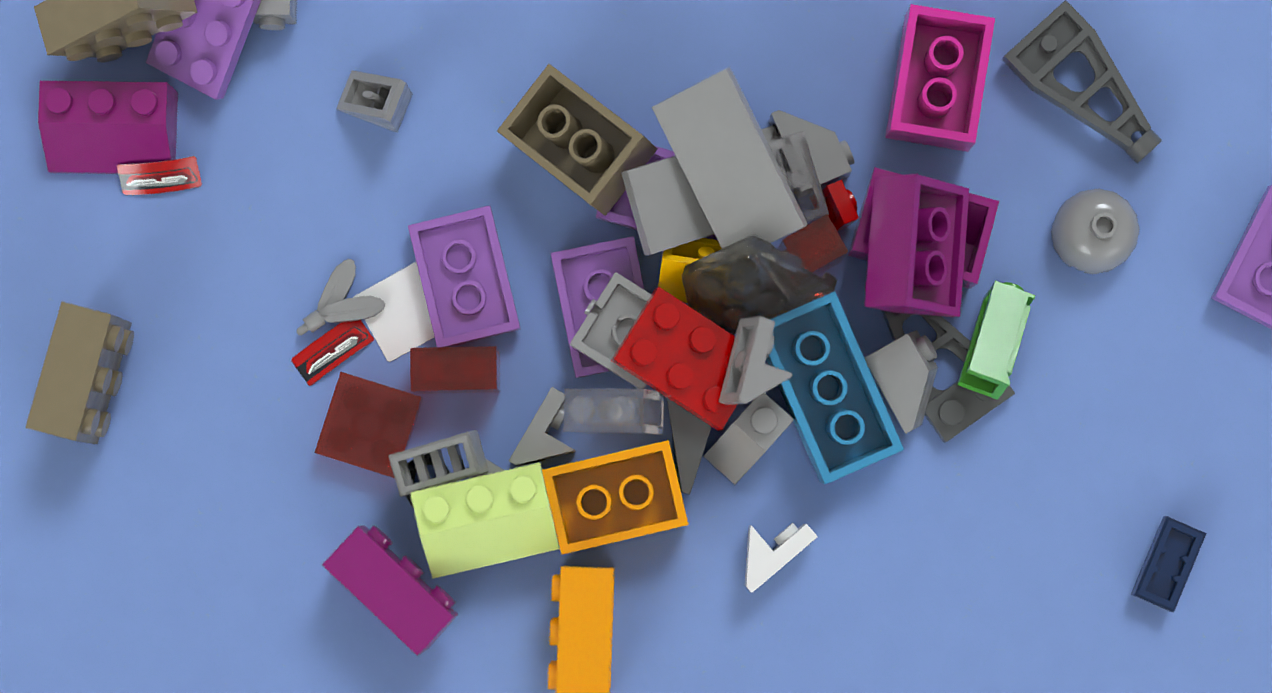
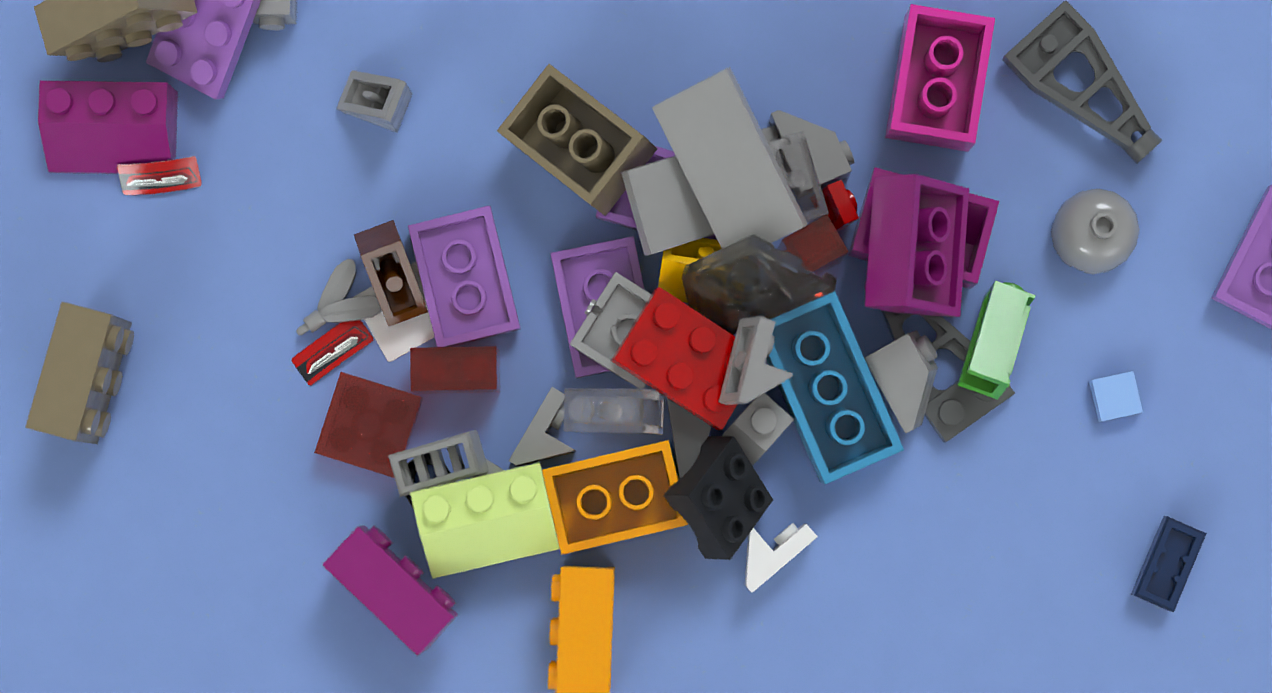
(390, 273): none -> slope
(720, 497): none -> black brick
(1116, 396): none -> light blue tile

